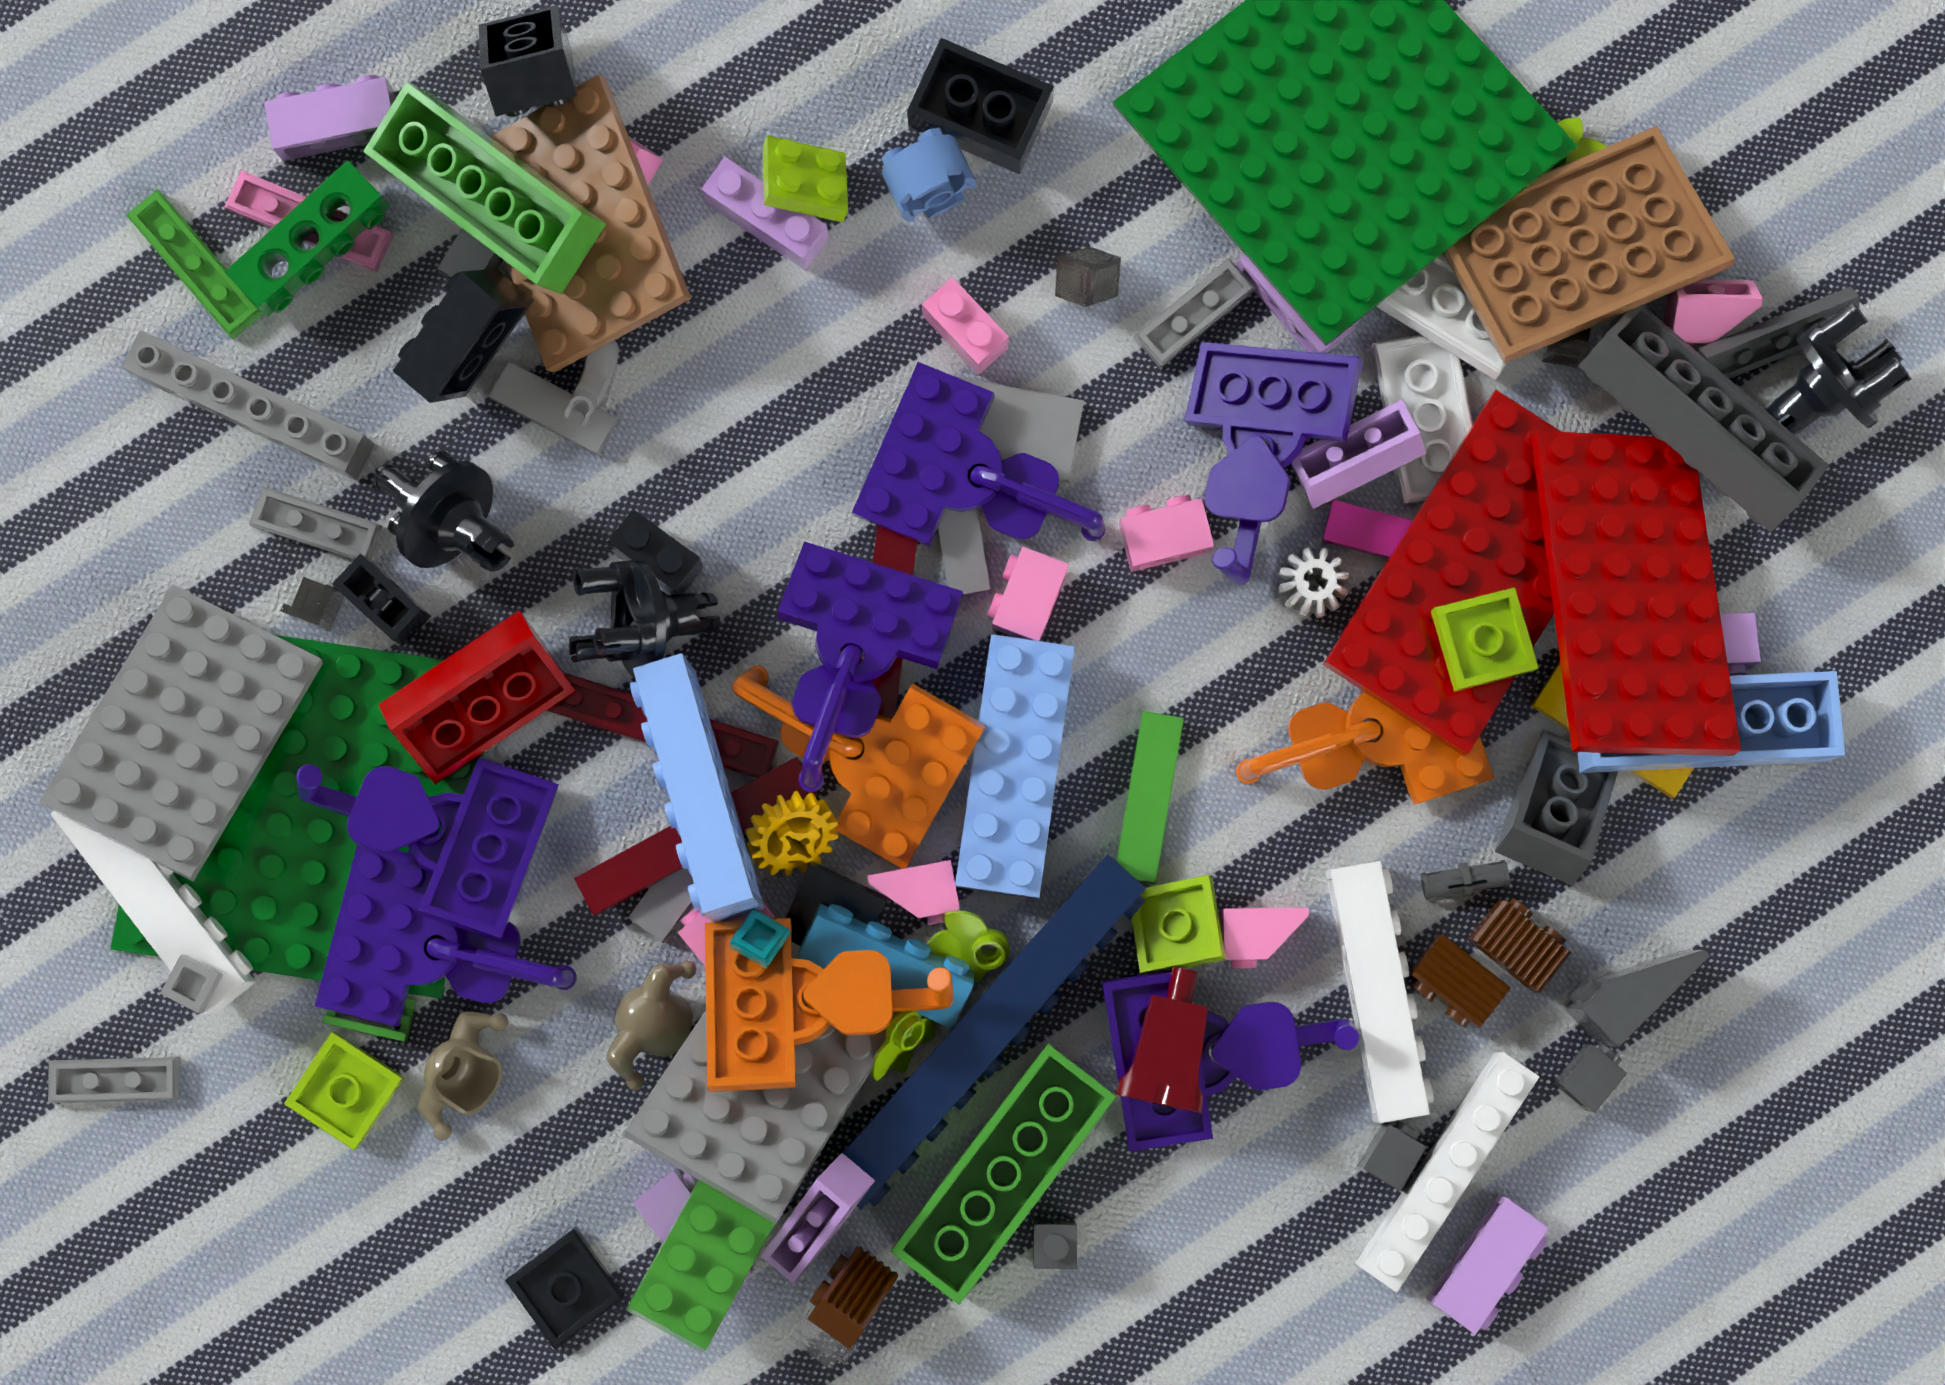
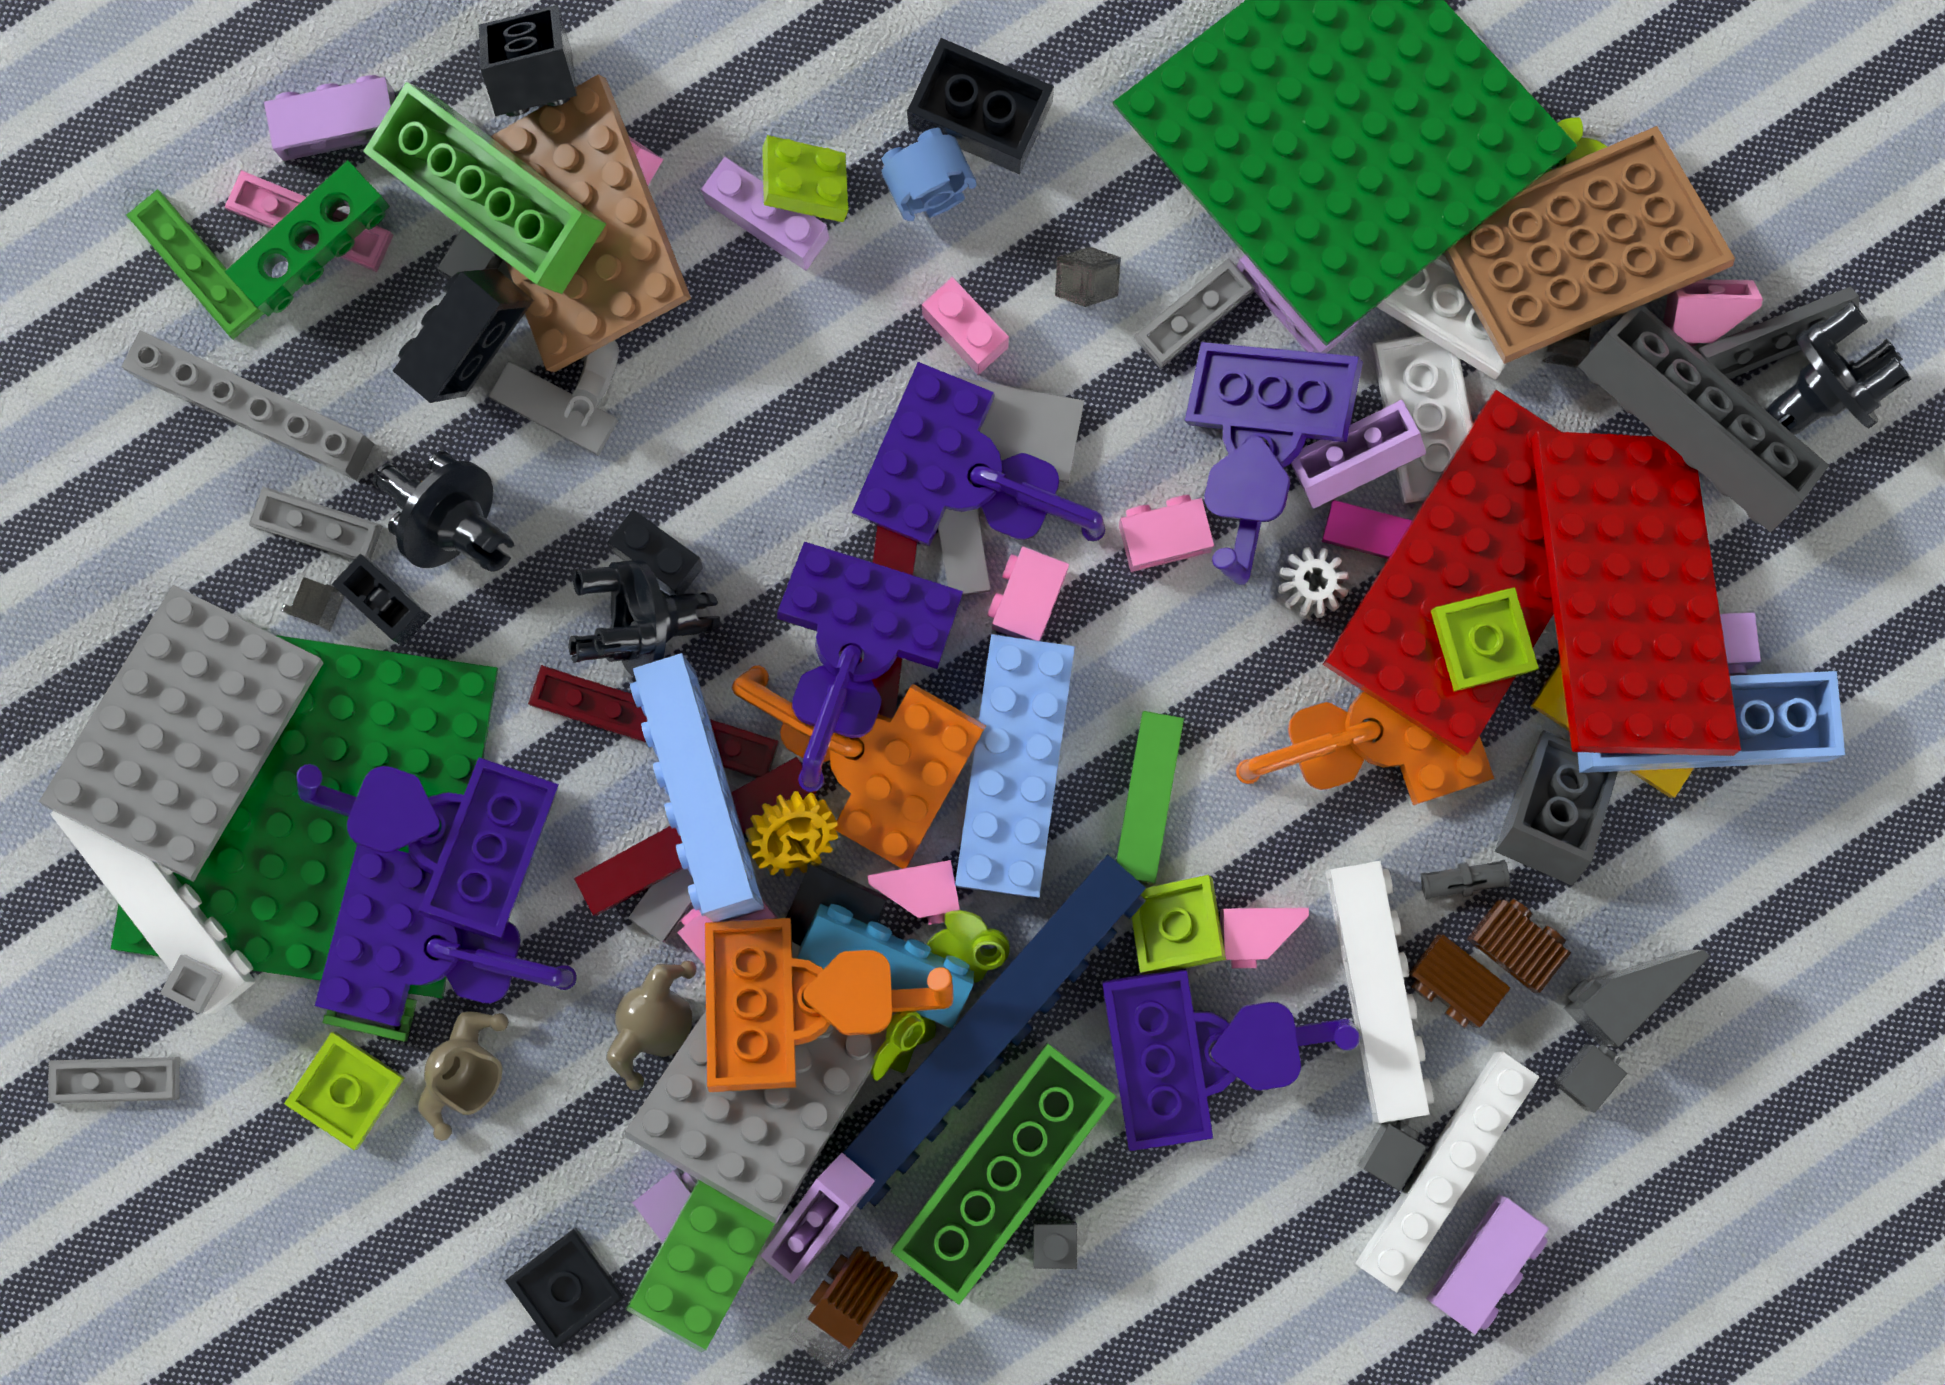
(476, 697): red slope -> none
(759, 938): teal tile -> none
(1169, 1048): dark red piece -> none

